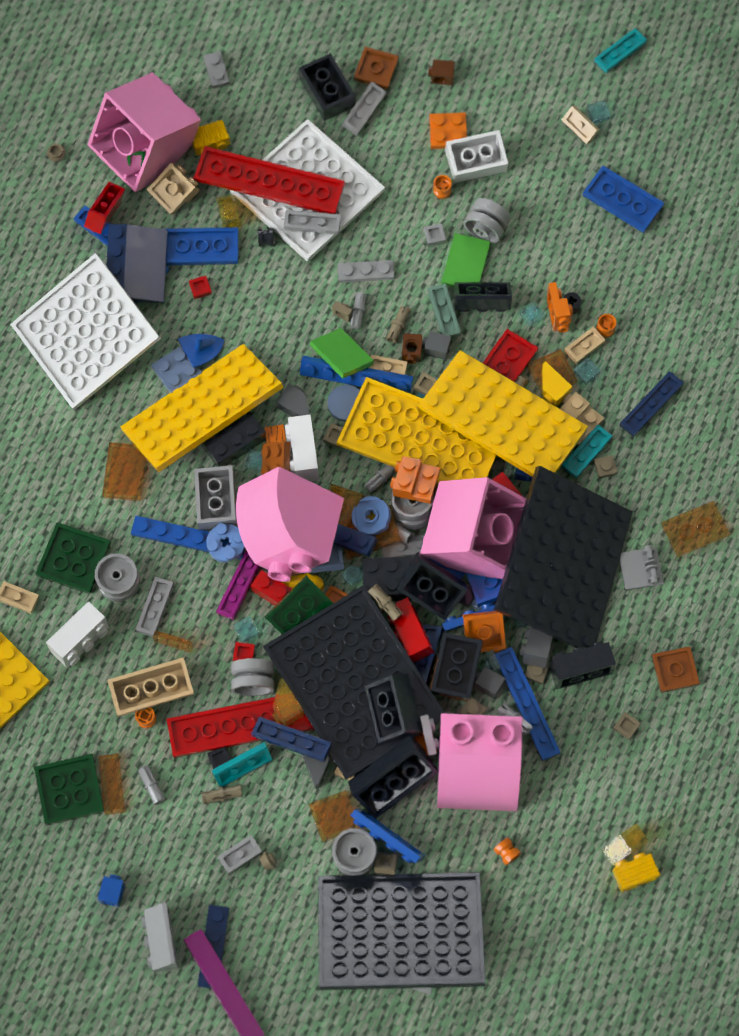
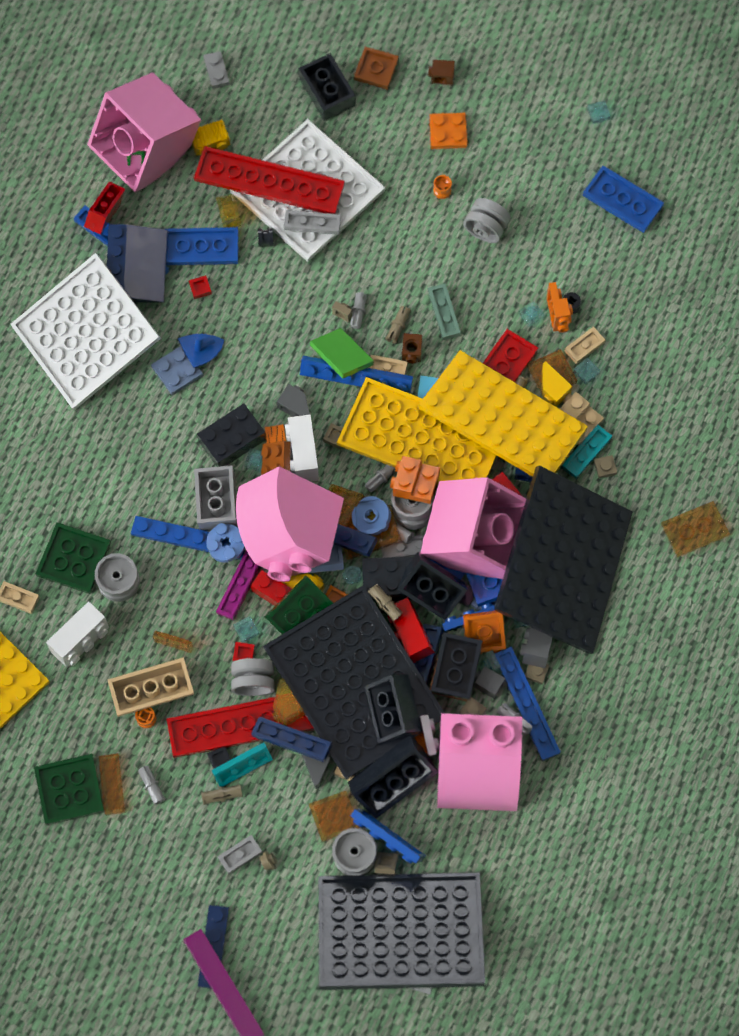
(56, 152): dark tan plate -> none
(111, 890): blue brick -> none
(124, 472): clear orange tile -> none
(154, 606): light grey plate -> none
(160, 938): light grey slope -> none
(173, 188): tan plate -> none
(201, 407): yellow plate -> none
(341, 401): sand blue tile -> none
(363, 108): light grey plate -> none
(365, 271): light grey plate -> none
(424, 383): dark tan plate -> none
(434, 234): light grey plate -> none
(436, 345): dark grey brick -> none
(465, 260): bright green tile -> none
(476, 156): white brick -> none
(482, 296): black slope -> none
(507, 851): orange wheel -> none
(580, 124): tan plate -> none
(582, 665): black brick -> none
(606, 321): orange wheel -> none
(620, 50): teal plate -> none
(625, 844): clear yellow slope -> none
(626, 726): dark tan plate -> none
(635, 872): yellow brick -> none
(641, 568): light grey hinge -> none
(651, 404): dark blue plate -> none
(675, 669): dark orange plate -> none

